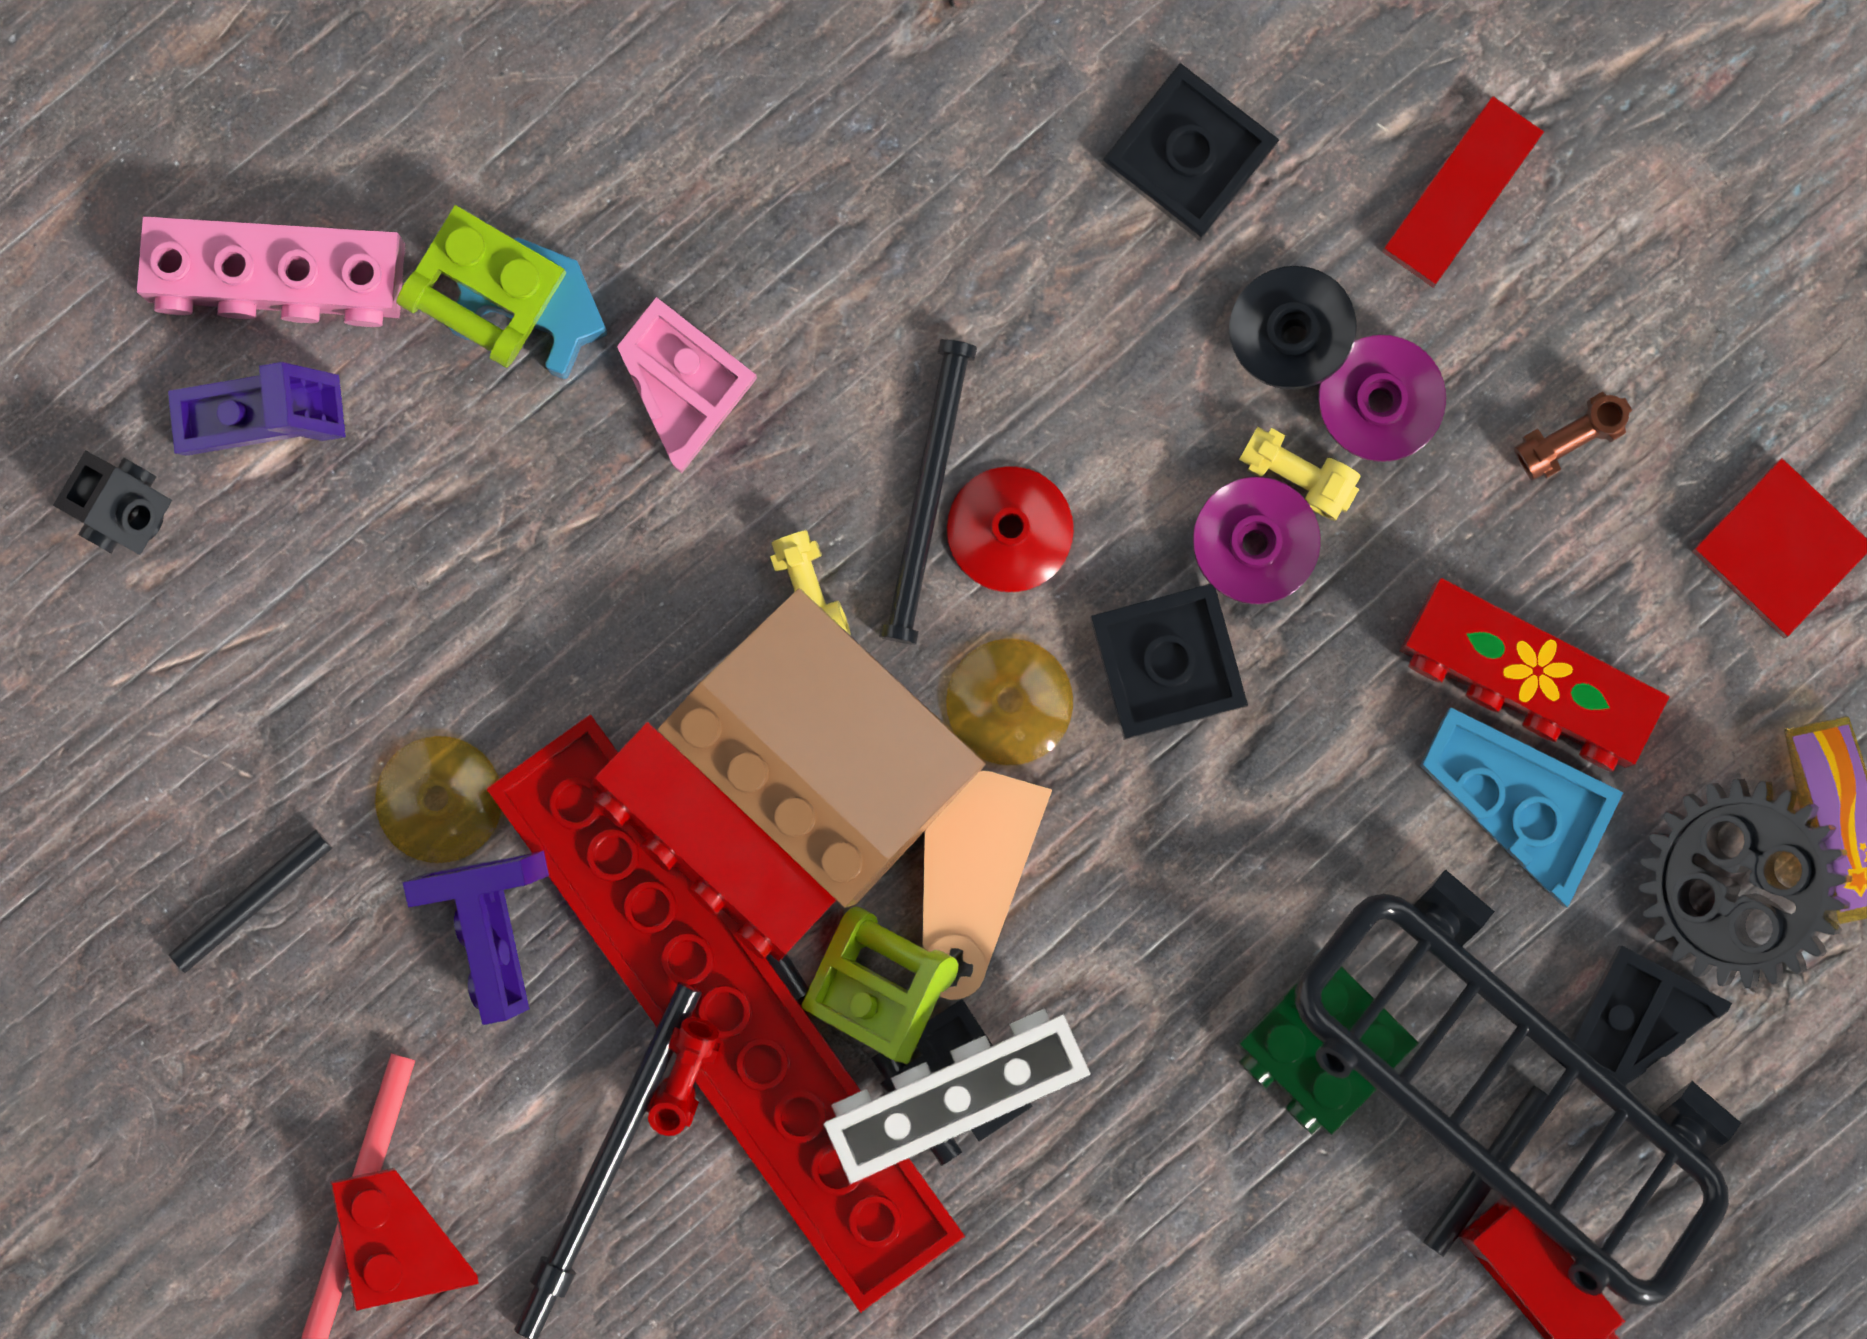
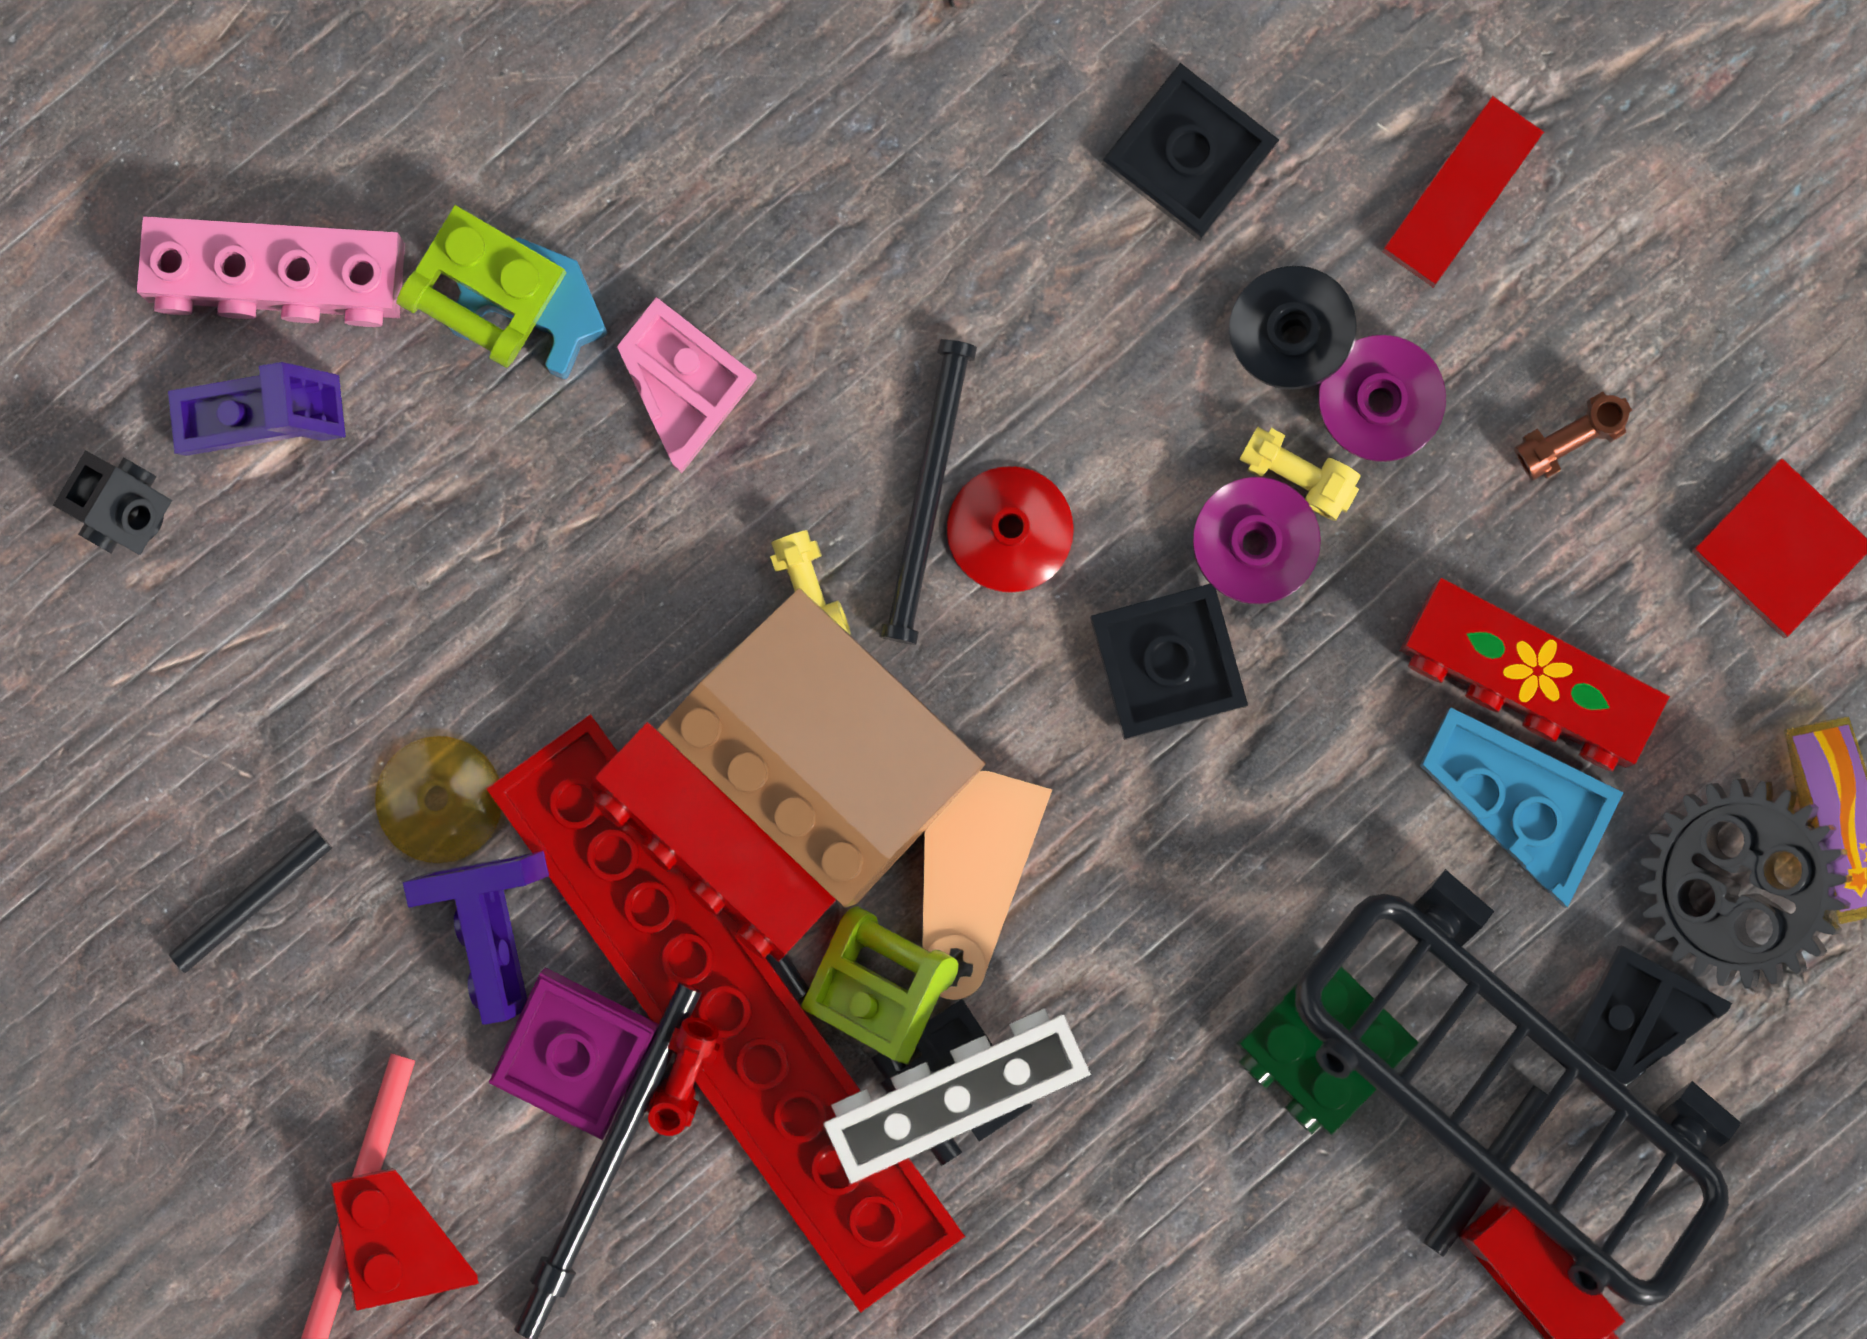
(573, 1053): none -> magenta plate
(1003, 735): clear yellow dish -> none

